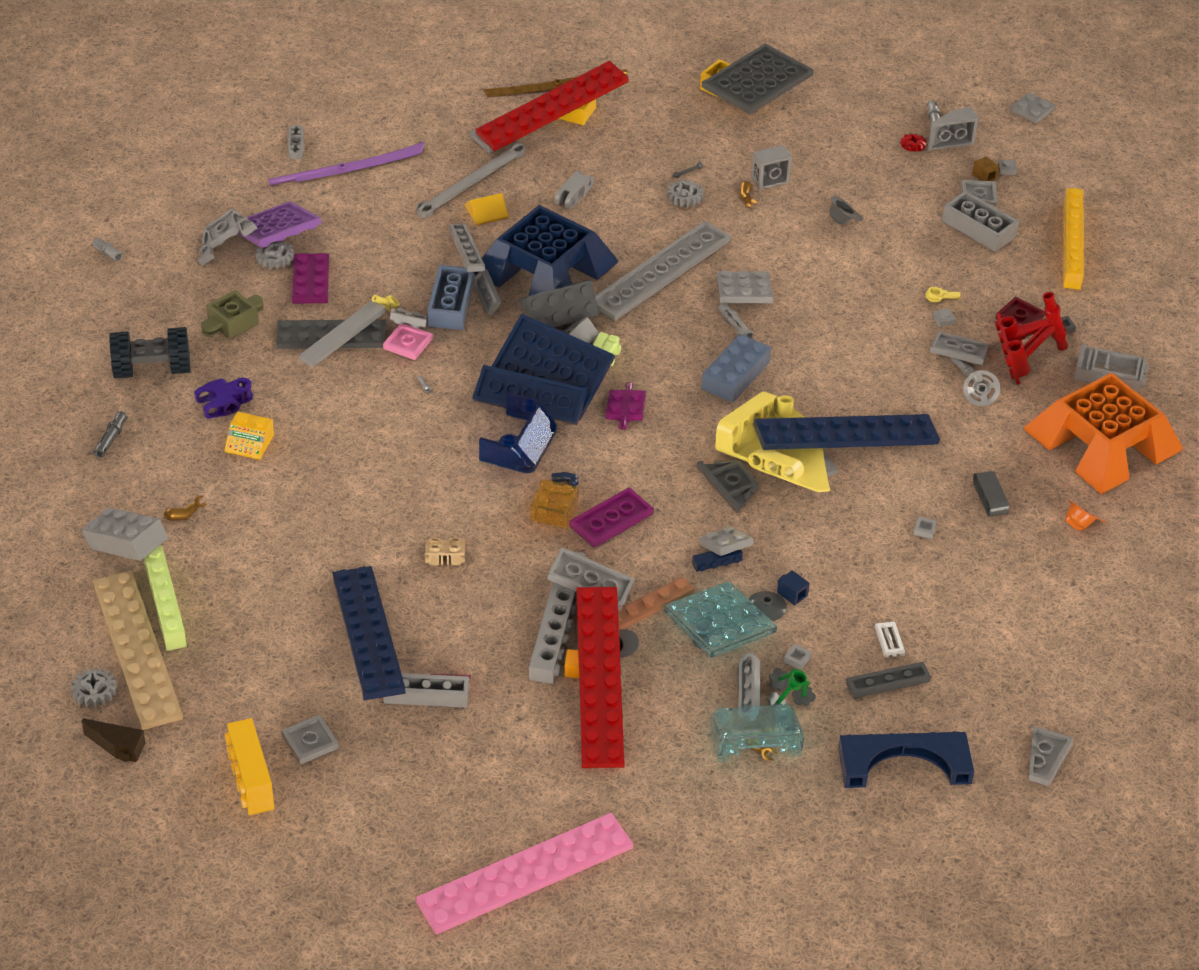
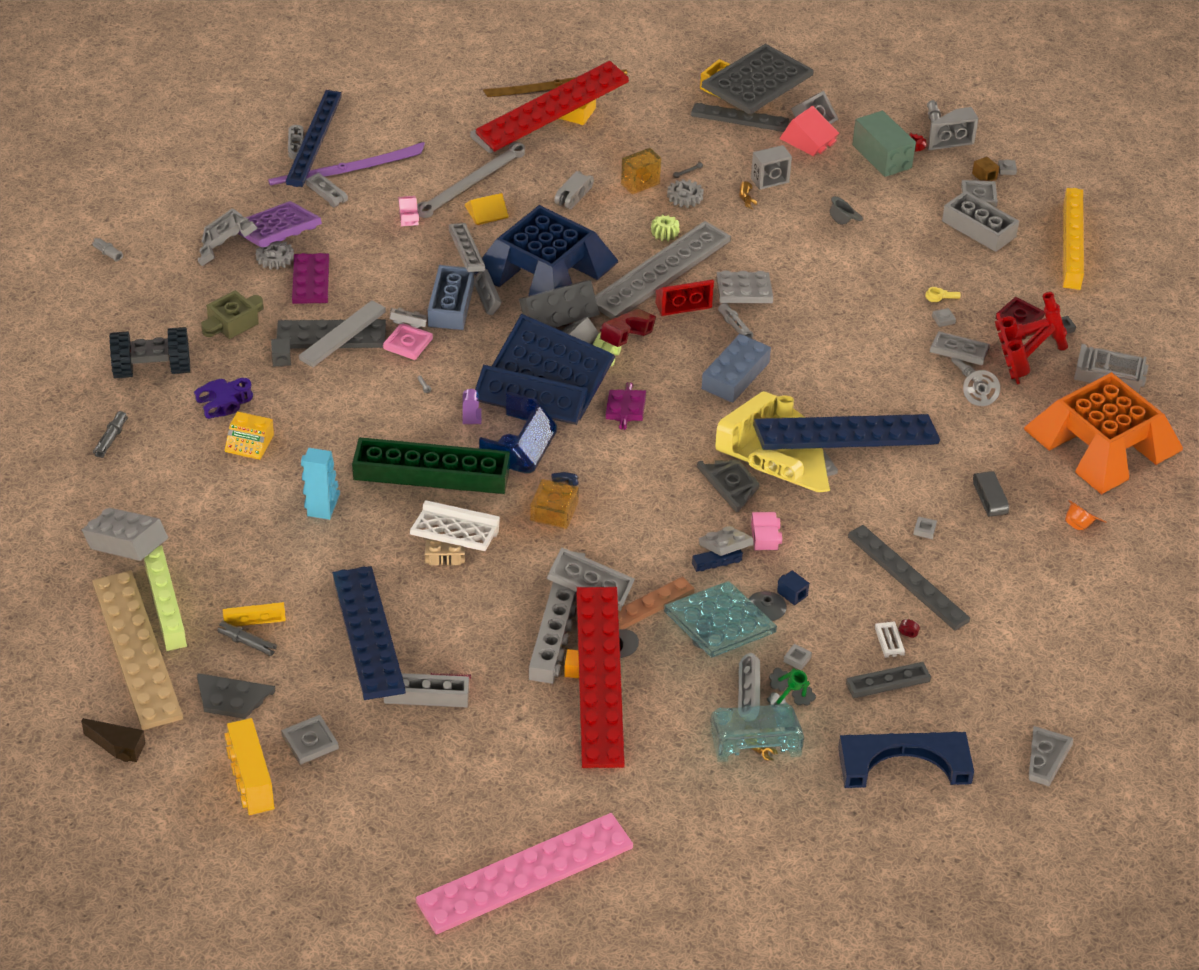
(94, 687): light grey gear -> none
(184, 513): pearl gold arm -> none
(231, 696): none -> dark grey wing
(238, 634): none -> dark grey pin
(255, 614): none -> yellow plate
(281, 352): none -> dark grey brick
(313, 138): none -> dark blue plate
(319, 483): none -> medium azure wedge
(326, 189): none -> light grey plate
(388, 302): light yellow plate -> none
(408, 211): none -> bright pink brick
(431, 465): none -> dark green brick
(450, 518): none -> white fence
(471, 412): none -> medium lavender leg
(611, 517): magenta plate -> none
(634, 322): none -> dark red arch
(641, 171): none -> clear yellow brick
(665, 227): none -> yellowish green gear
(685, 297): none -> red slope
(739, 117): none -> dark grey plate
(765, 531): none -> bright pink brick
(810, 132): none -> coral slope
(821, 104): none -> light grey slope
(883, 143): none -> sand green brick
(909, 577): none -> dark grey plate
(909, 628): none -> dark red tile
(1032, 108): light grey plate -> none

